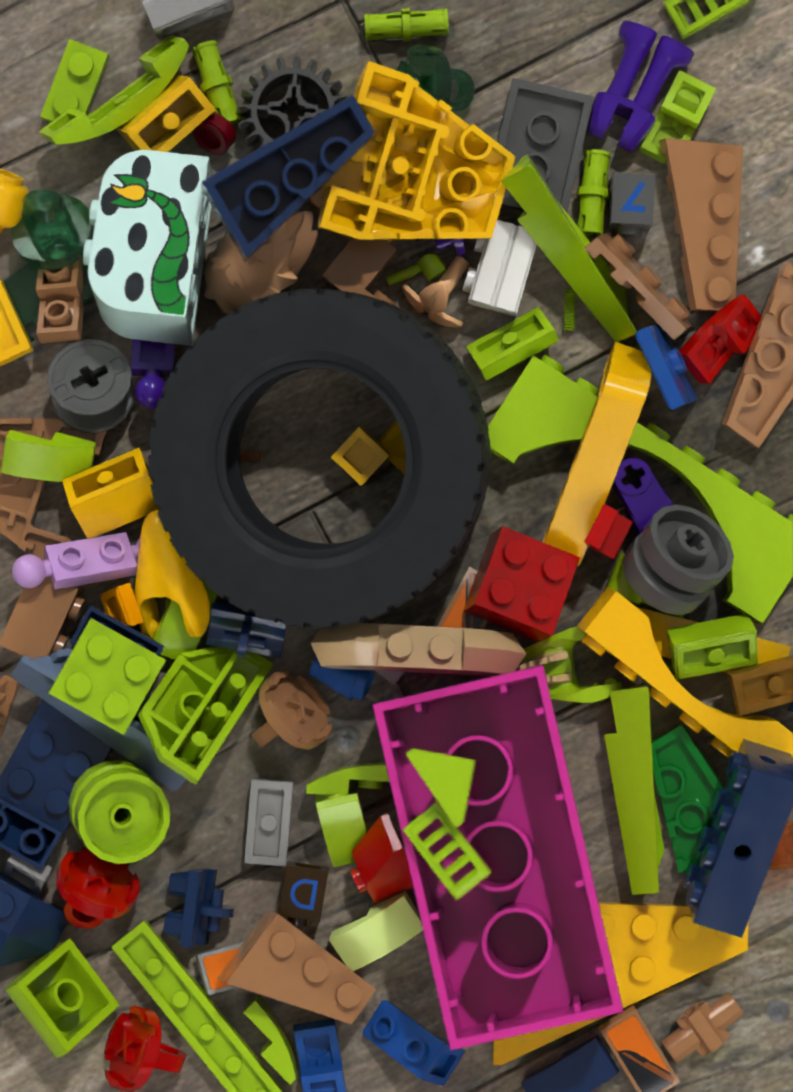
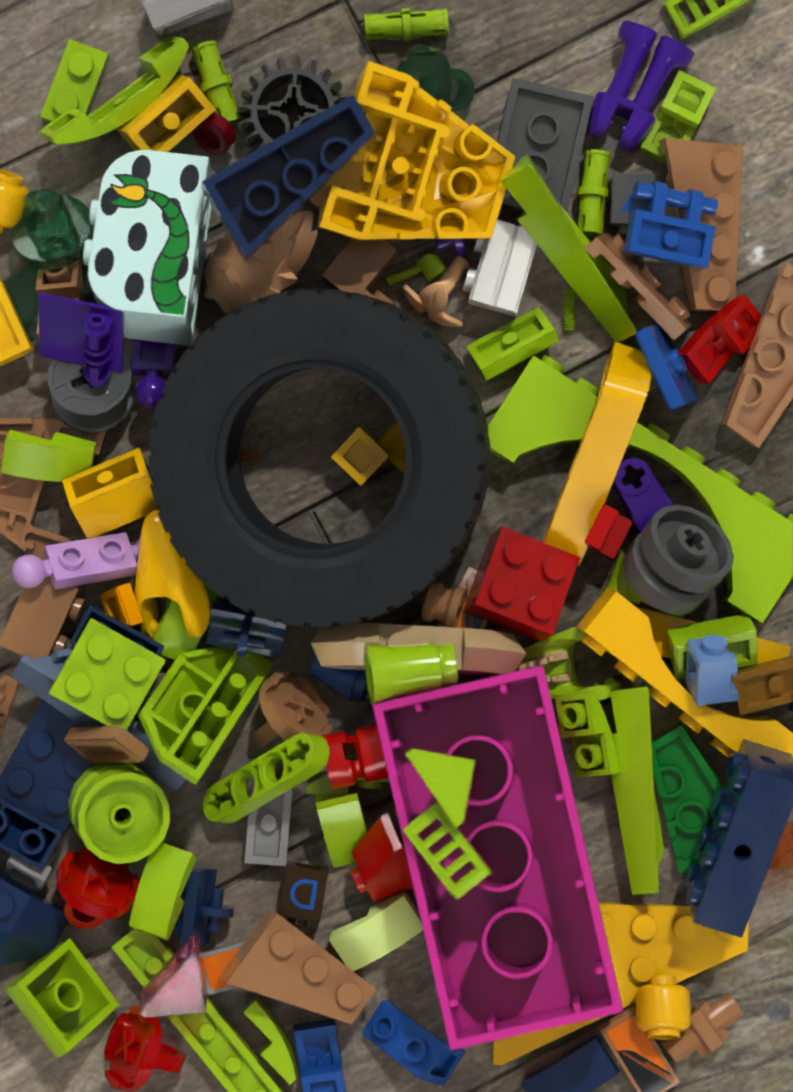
(82, 335): none -> dark purple hinge
(106, 744): none -> medium nougat tile
(160, 891): none -> lime slope
(179, 985): none -> clear pink slope
(263, 771): none -> lime beam
(370, 761): none -> red wheel
(408, 669): none -> lime plant
(443, 604): none -> medium nougat wheel
(591, 737): none -> lime slope
(663, 1008): none -> yellow head
(668, 237): none -> blue plate
(710, 670): none -> medium blue brick

